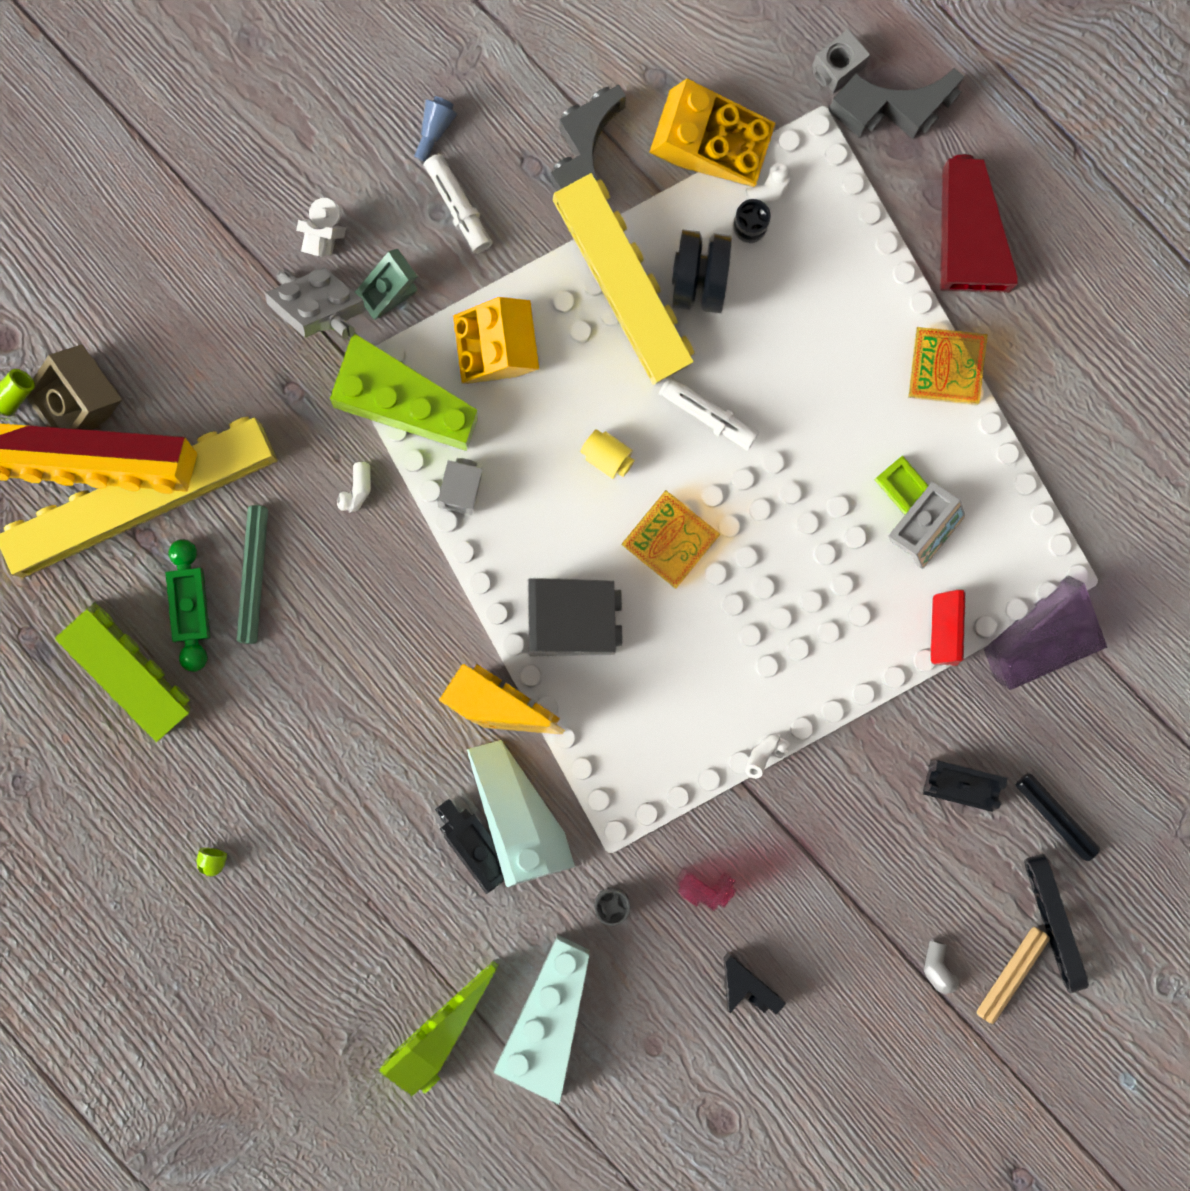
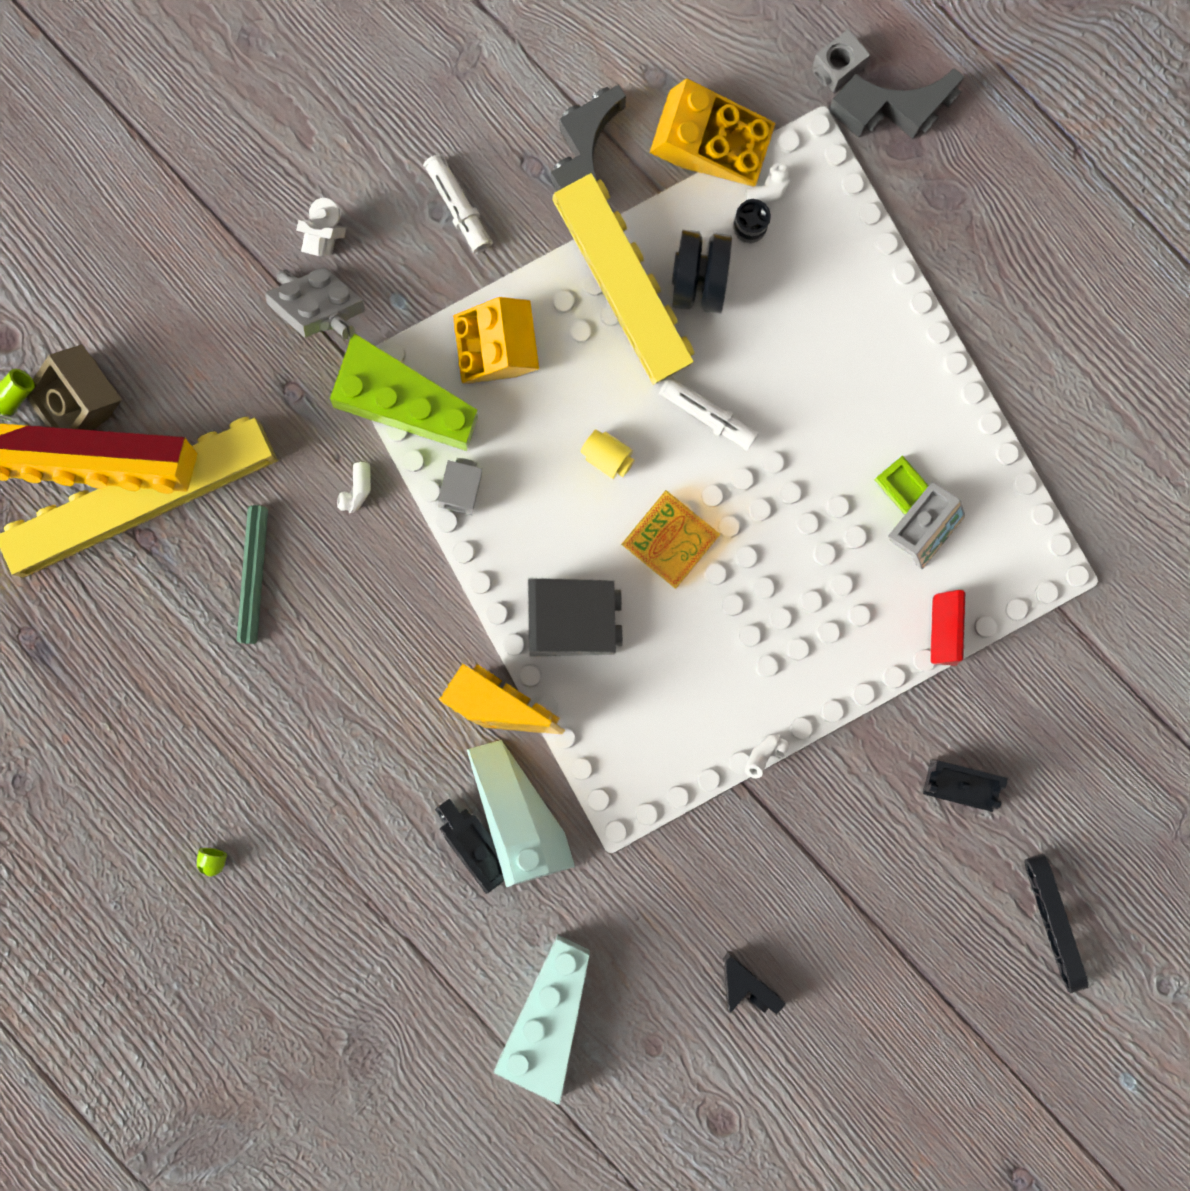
(124, 671): lime wedge -> none
(187, 605): green plate -> none
(387, 284): sand green slope -> none
(422, 1055): lime wedge -> none
(436, 119): sand blue cone -> none
(612, 911): dark grey wheel -> none
(697, 891): clear pink bracket -> none
(937, 972): light grey arm -> none
(947, 366): clear yellow tile -> none
(972, 233): dark red slope -> none
(1013, 975): tan axle -> none
(1048, 637): clear purple wedge -> none
(1057, 817): black axle -> none

